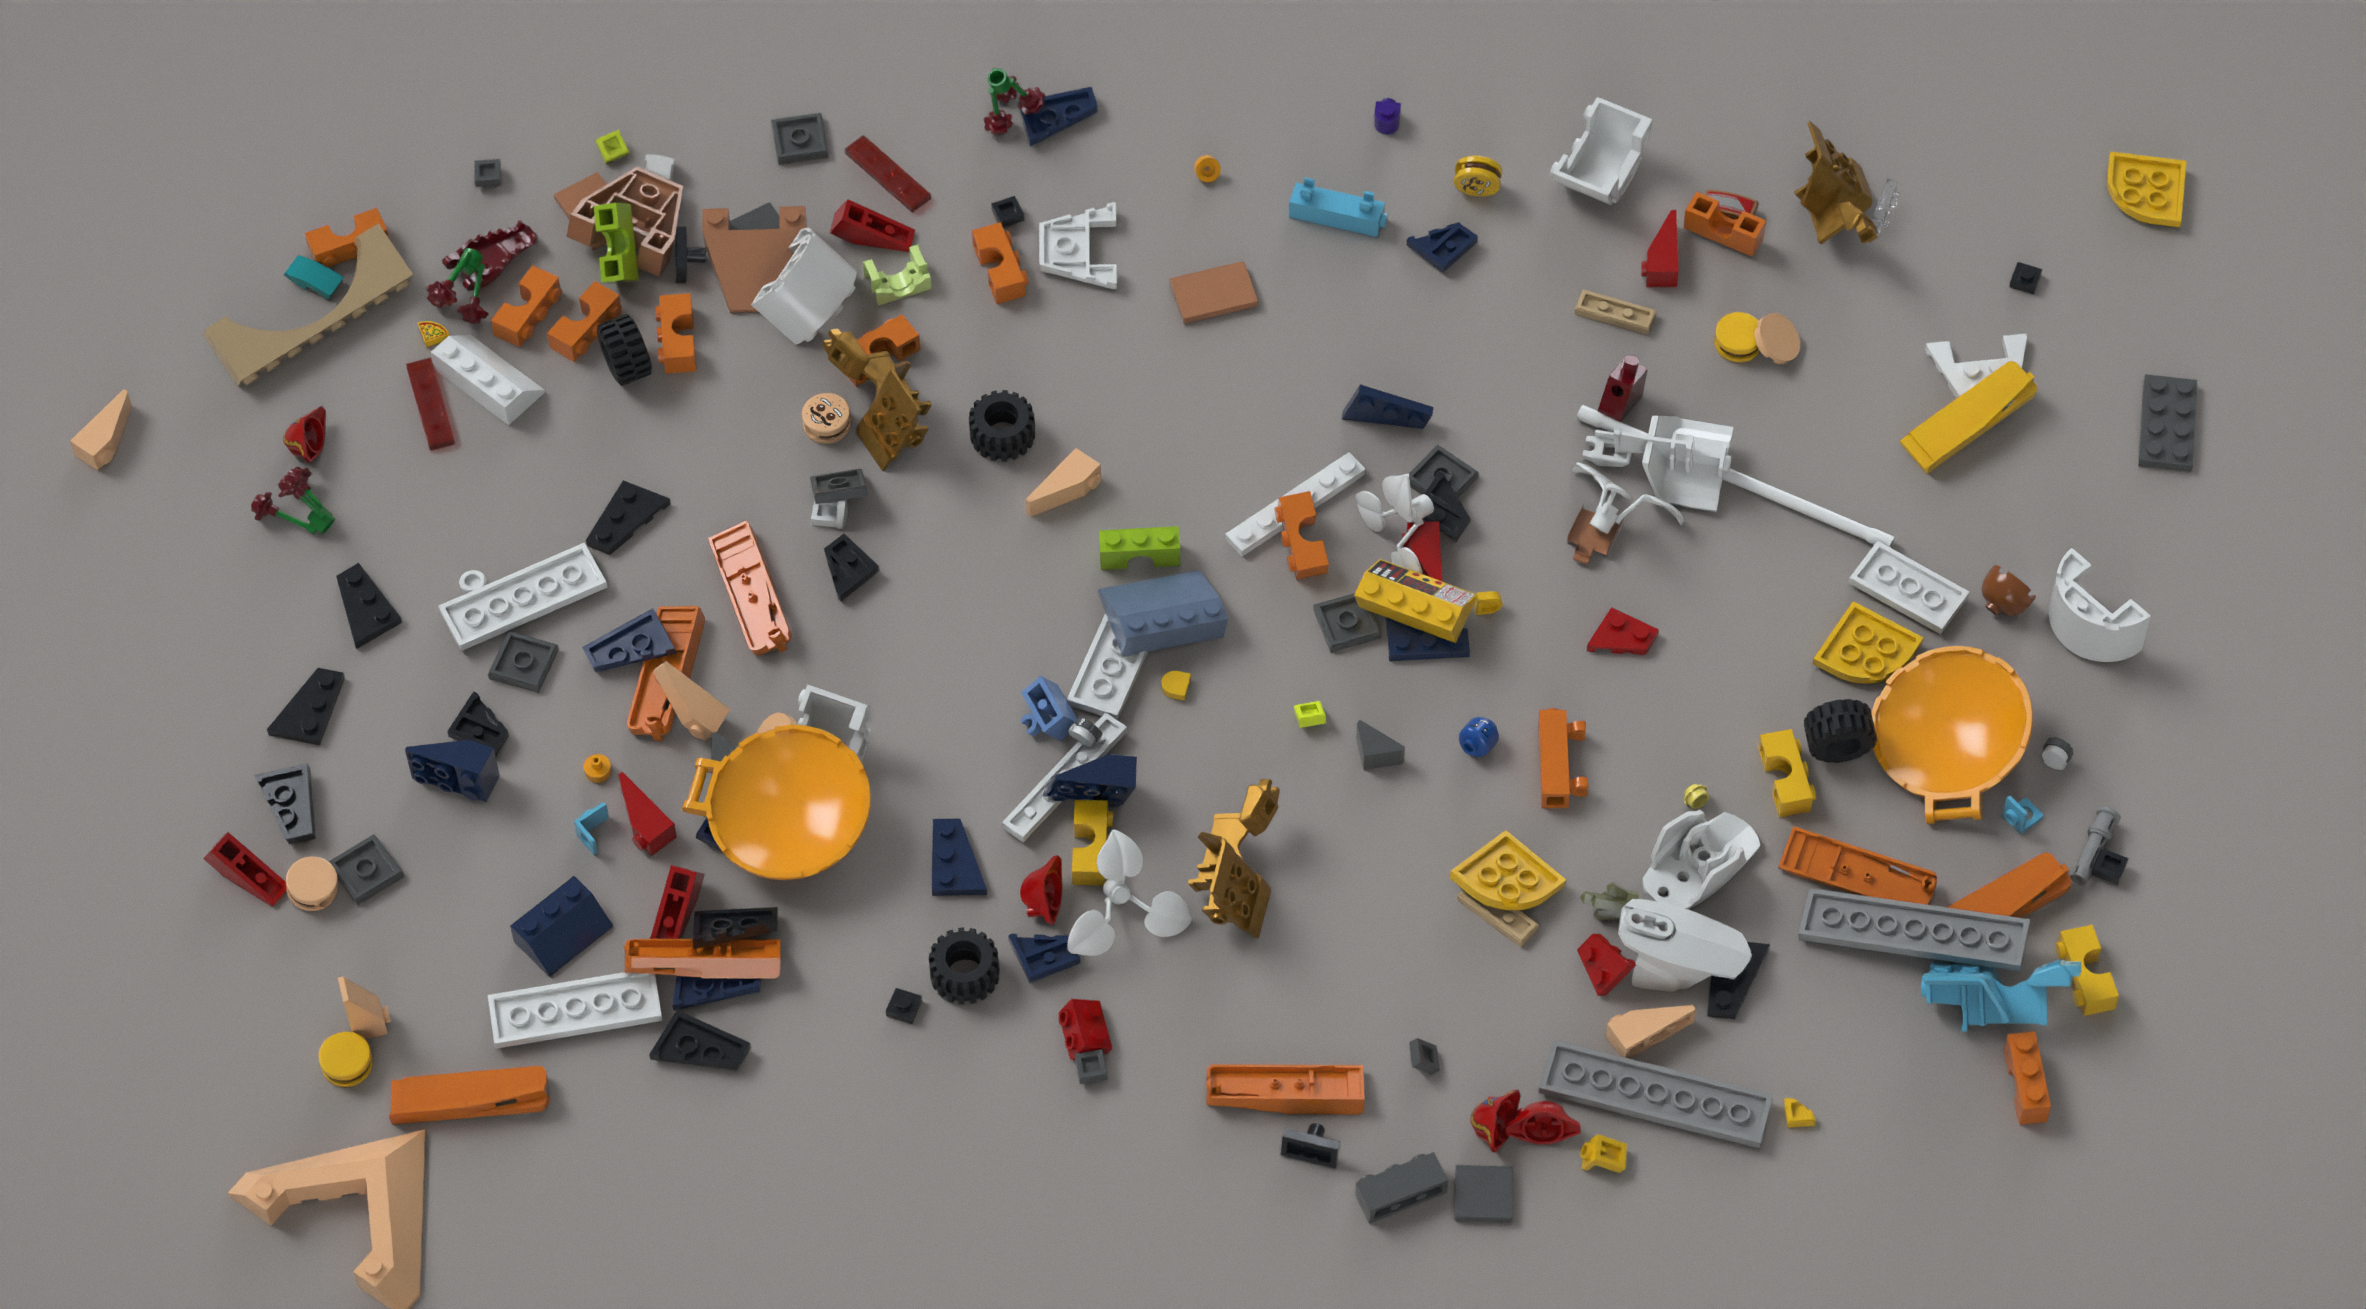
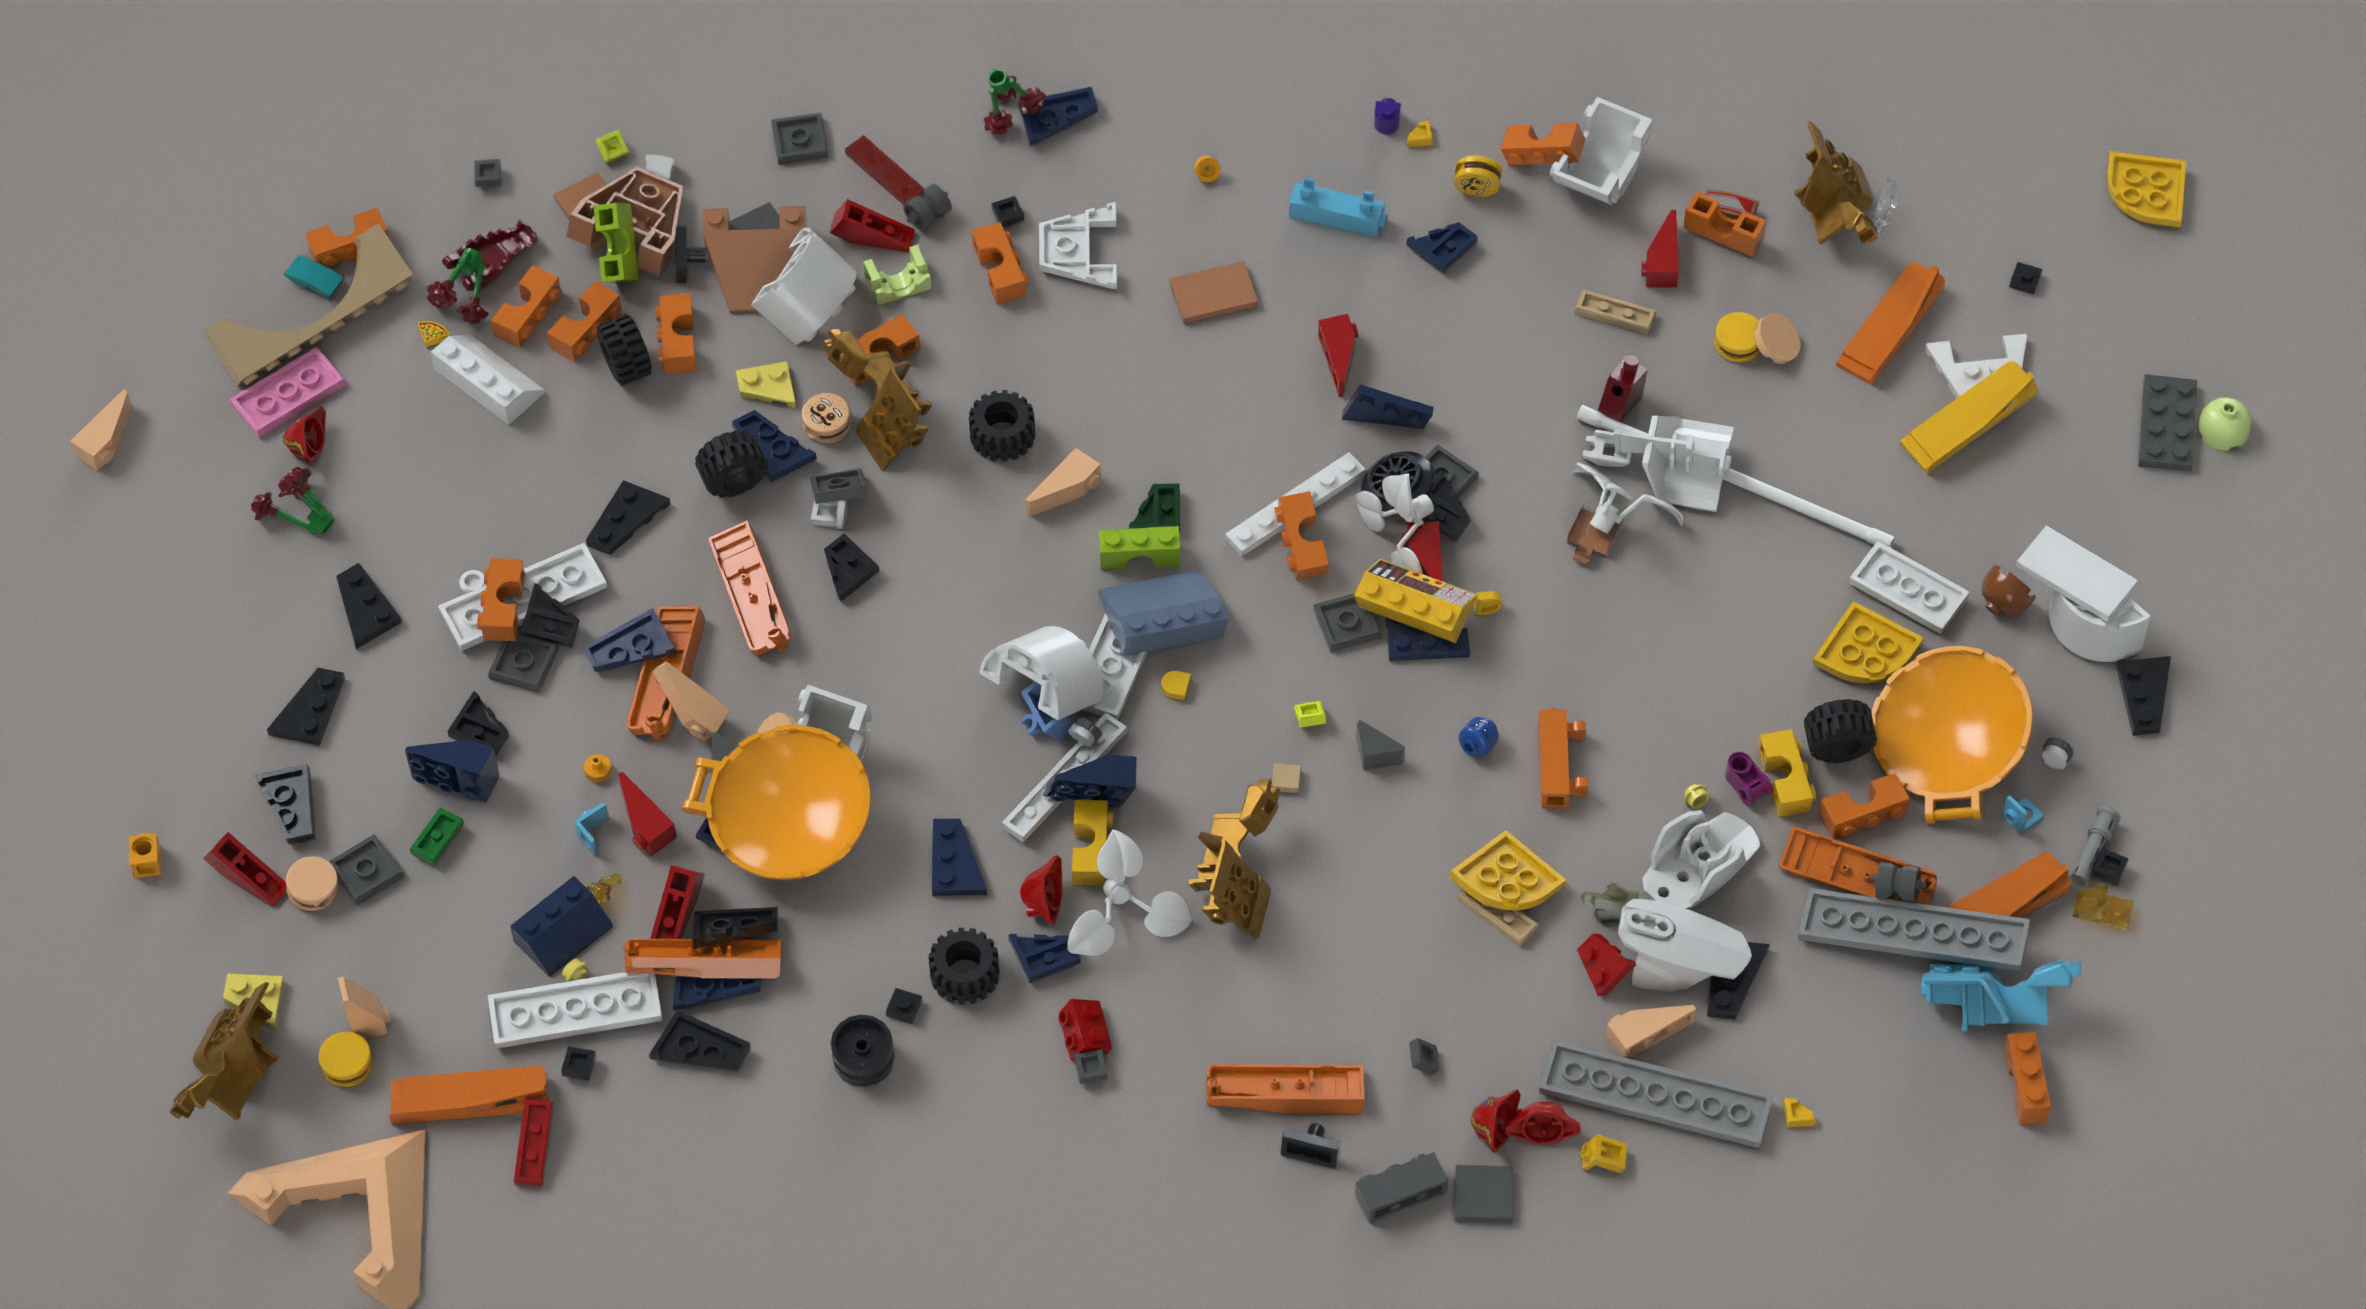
(148, 864): none -> light orange brick
(229, 1058): none -> pearl gold piece
(243, 985): none -> light yellow wing
(287, 392): none -> bright pink tile
(430, 404): clear red tile -> none
(437, 836): none -> green plate
(503, 580): none -> orange arch
(533, 1142): none -> red tile
(549, 620): none -> black wing
(575, 970): none -> light yellow plate
(578, 1063): none -> black plate
(602, 889): none -> clear yellow plate
(731, 464): none -> black tyre
(767, 383): none -> light yellow wing
(780, 451): none -> dark blue wing
(862, 1050): none -> black wheel
(925, 208): none -> dark grey wheel
(1056, 662): none -> white cylinder
(1159, 508): none -> dark green wing
(1286, 777): none -> tan tile
(1338, 344): none -> red slope
(1407, 462): none -> black piece
(1420, 135): none -> yellow tile
(1524, 148): none -> orange arch
(1623, 634): red wing -> none
(1749, 782): none -> magenta piece
(1845, 816): none -> orange arch
(1892, 322): none -> orange piece
(1903, 882): none -> dark grey wheel
(2076, 573): none -> white tile
(2091, 991): yellow arch -> none
(2097, 906): none -> clear yellow slope
(2144, 692): none -> black wing
(2225, 423): none -> yellowish green cylinder

